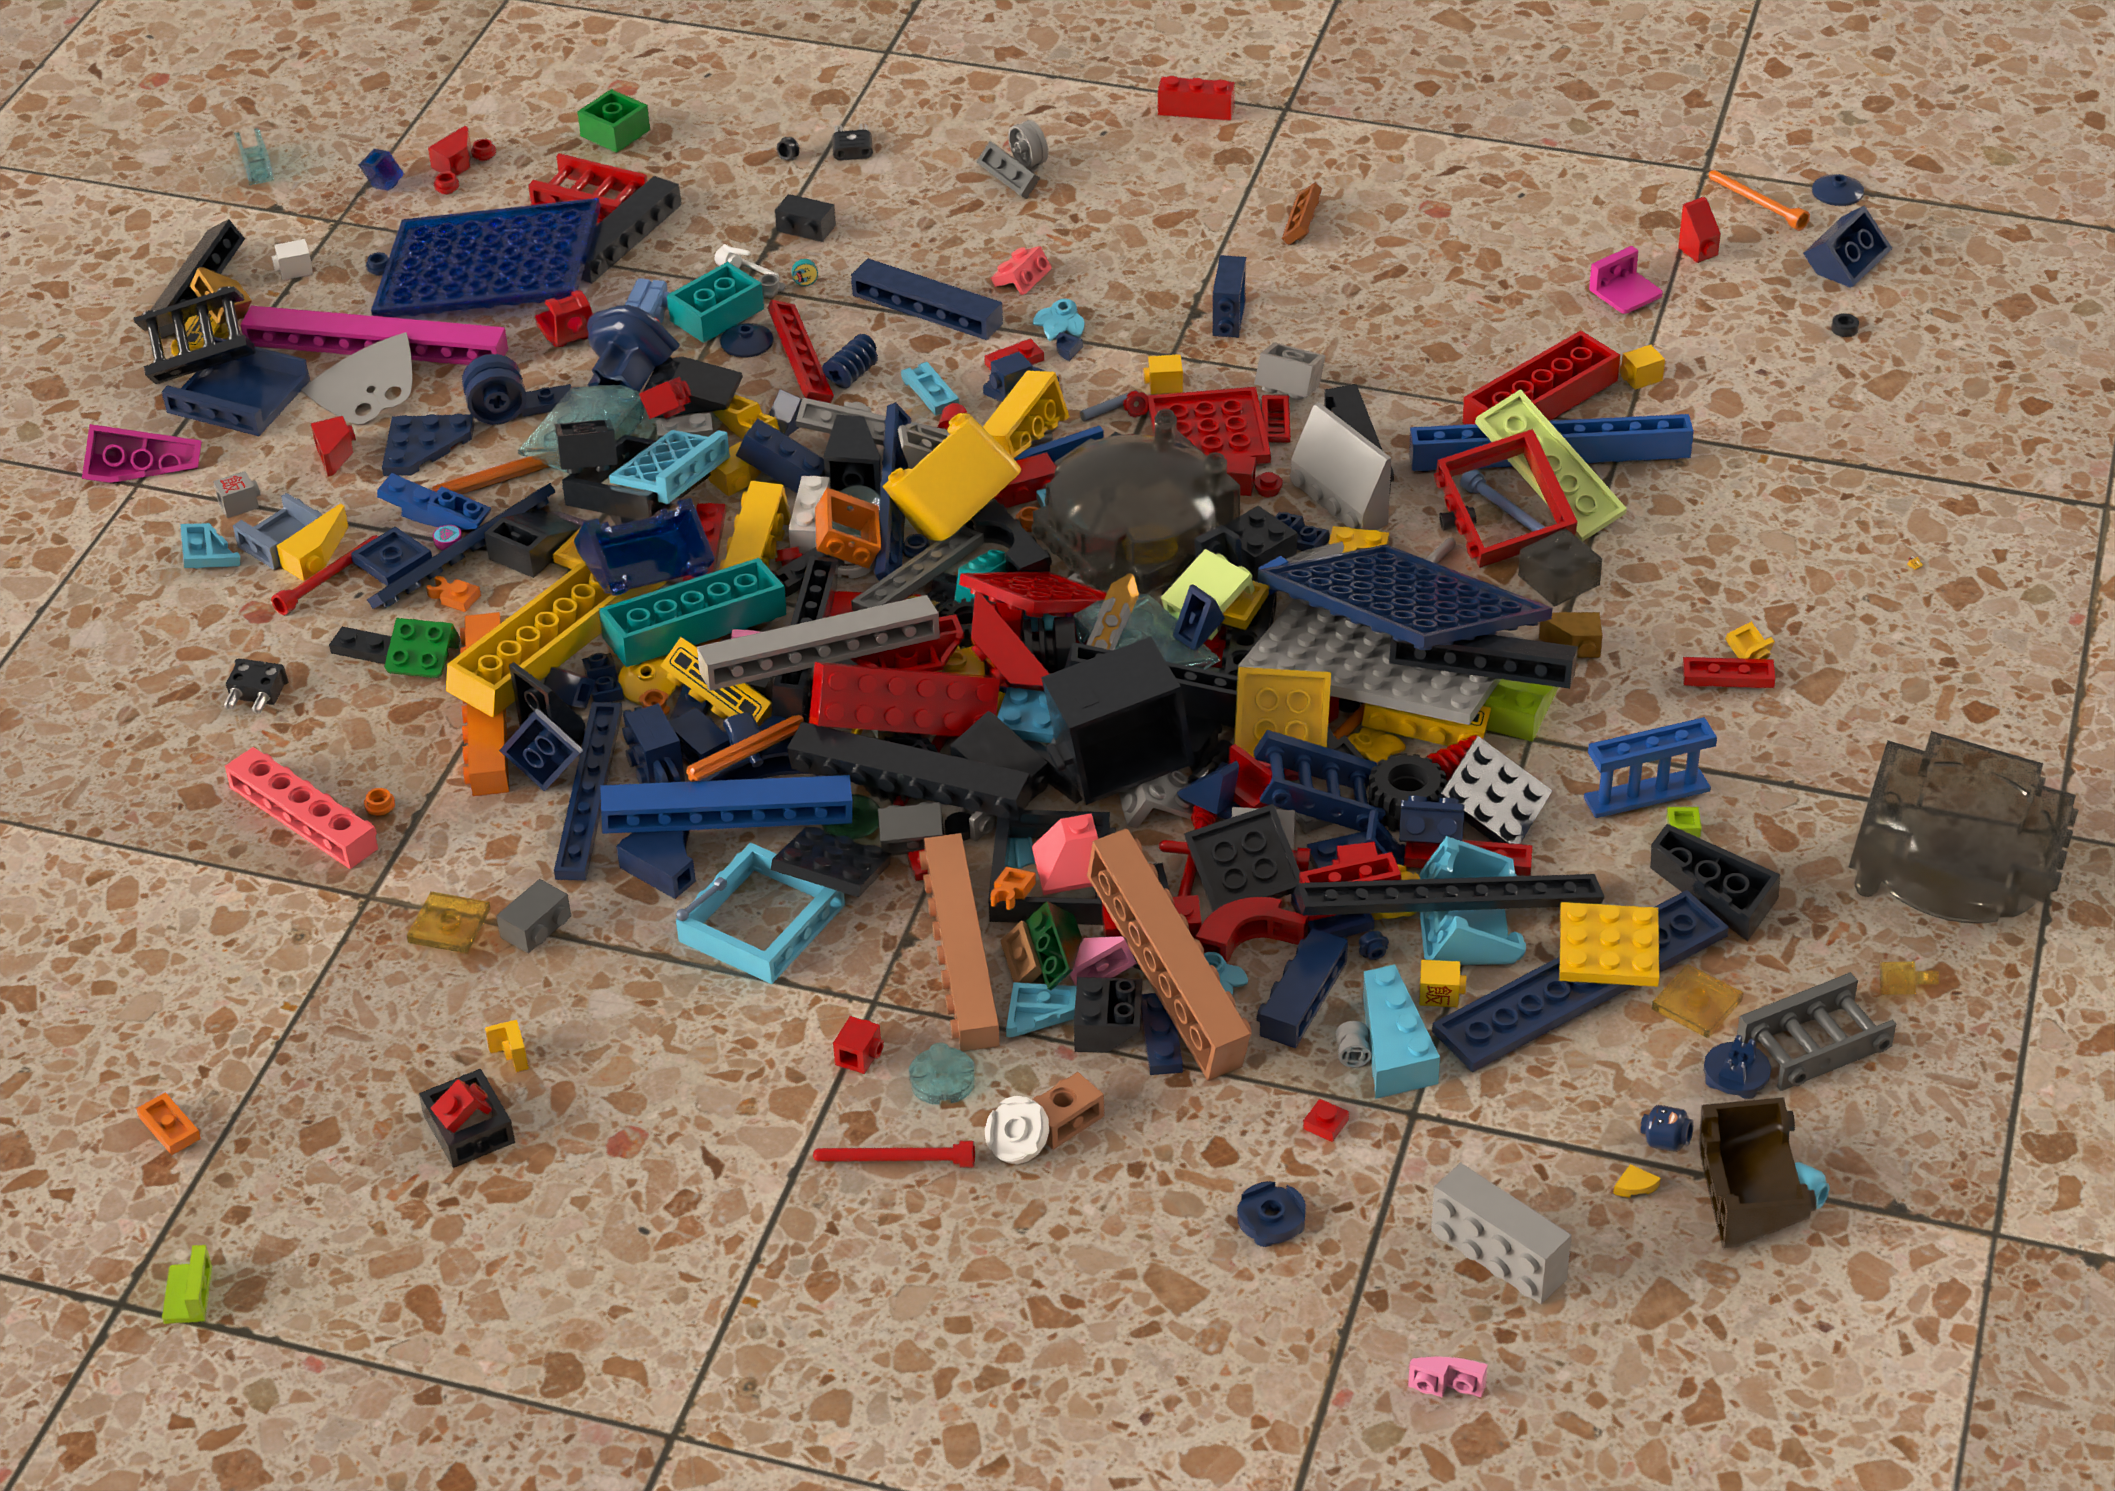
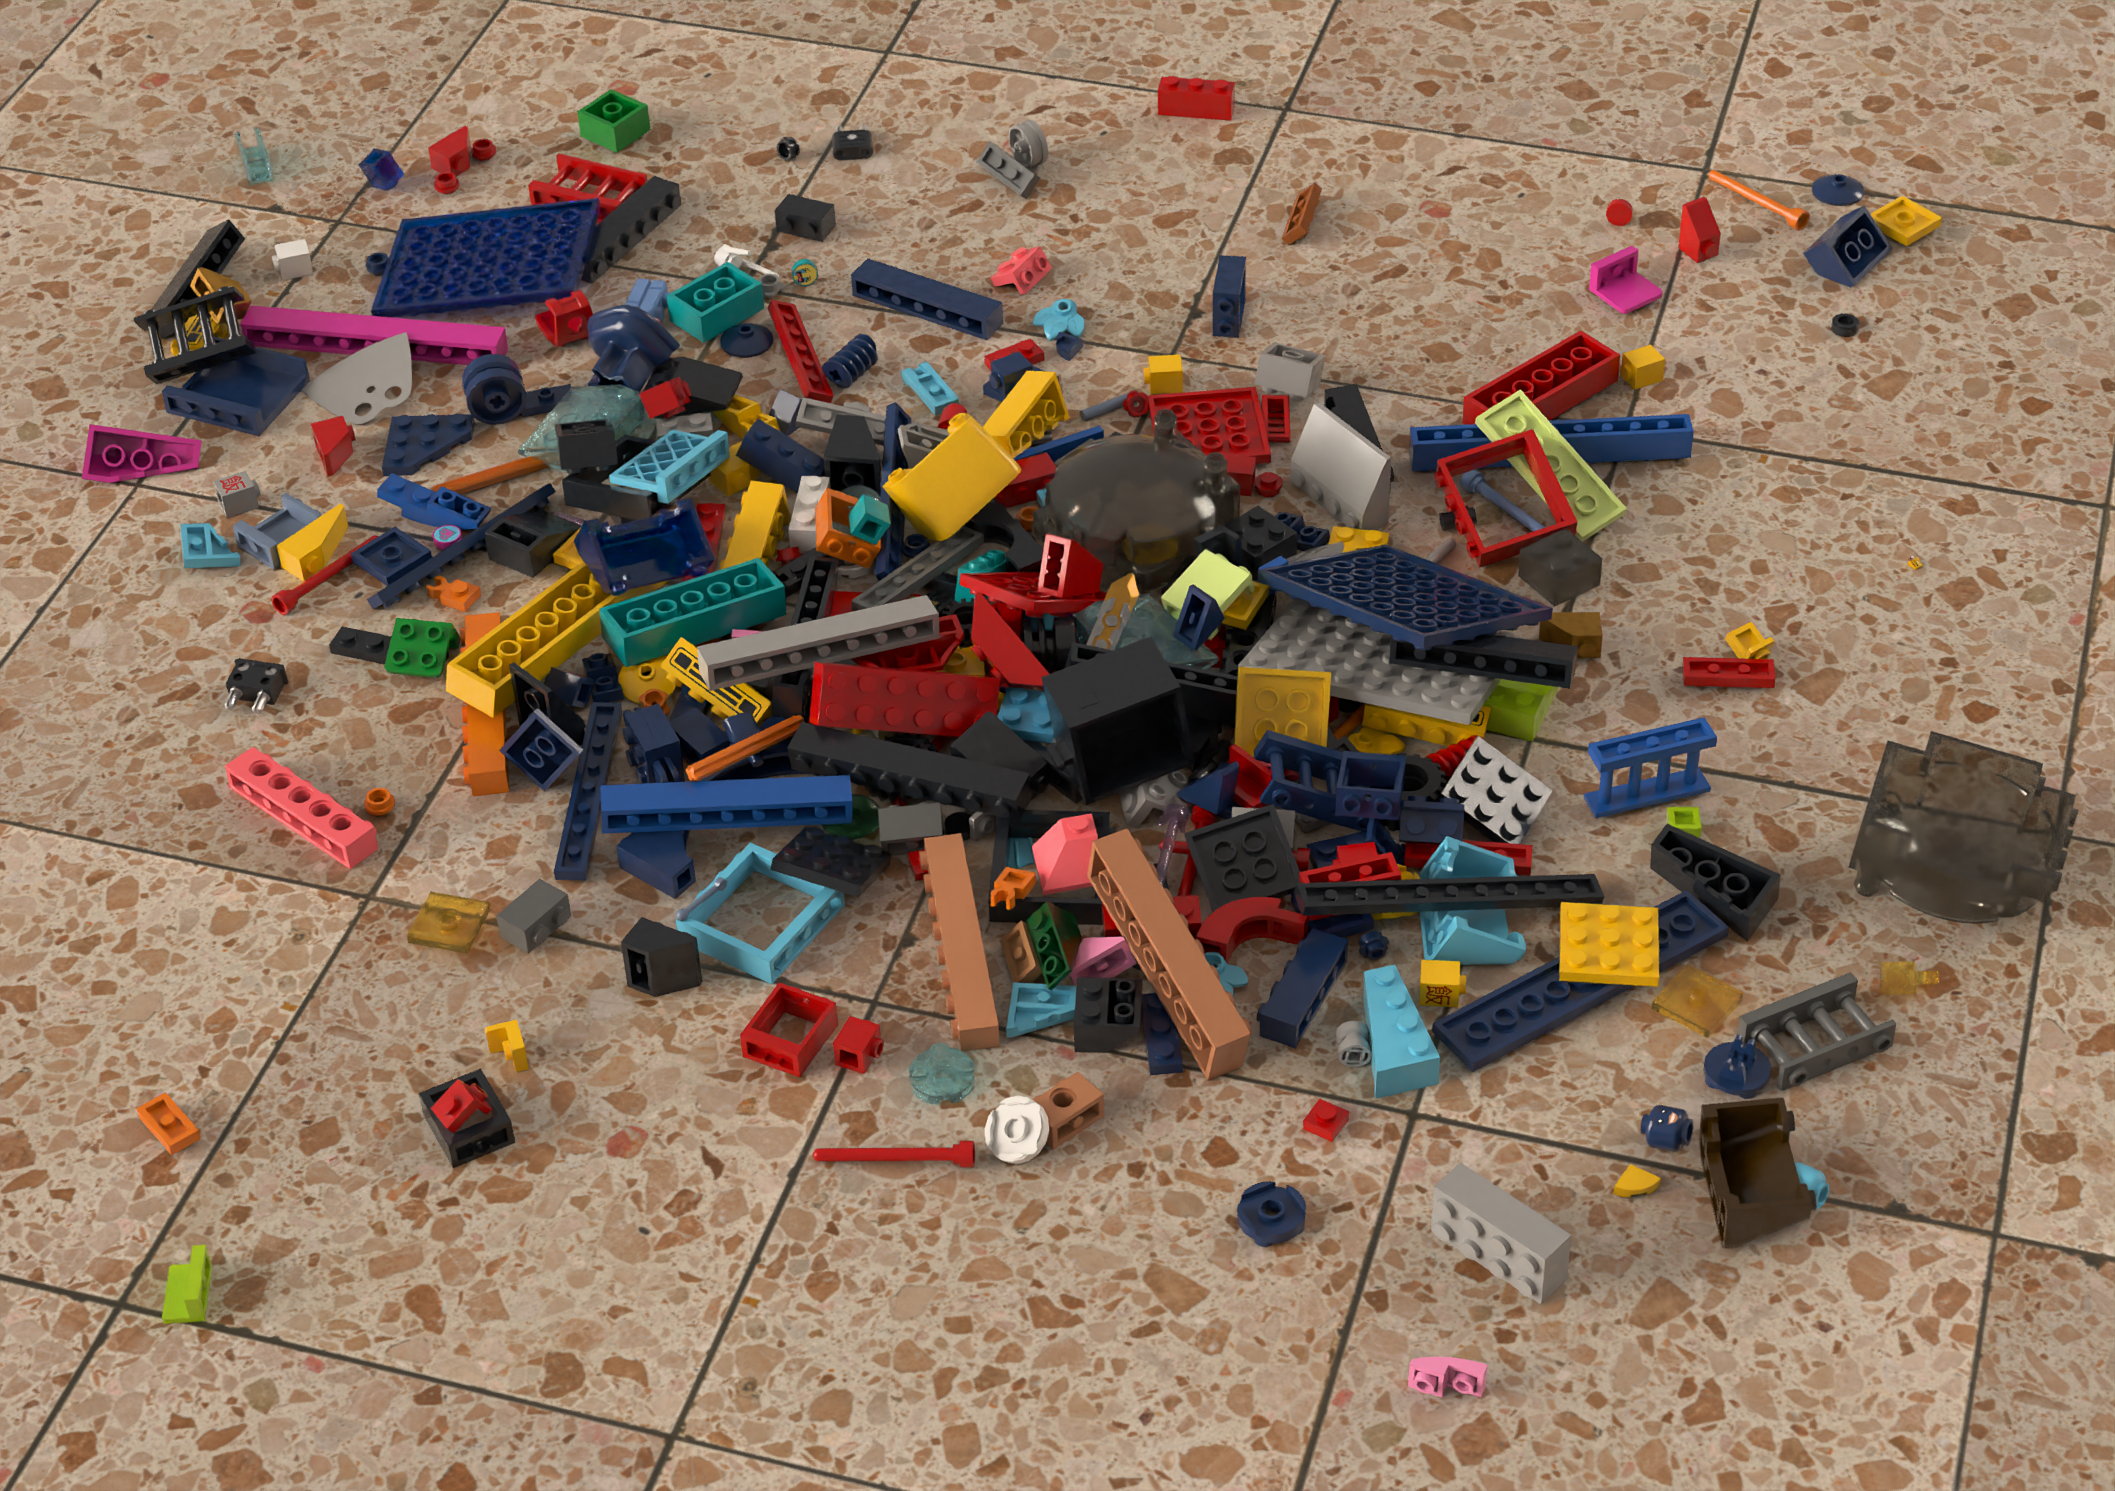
(660, 959): none -> black slope
(781, 1053): none -> red window
(869, 519): none -> teal brick
(1068, 568): none -> red slope
(1176, 817): none -> piece
(1356, 770): none -> dark blue window
(1619, 212): none -> red tile
(1906, 220): none -> yellow plate

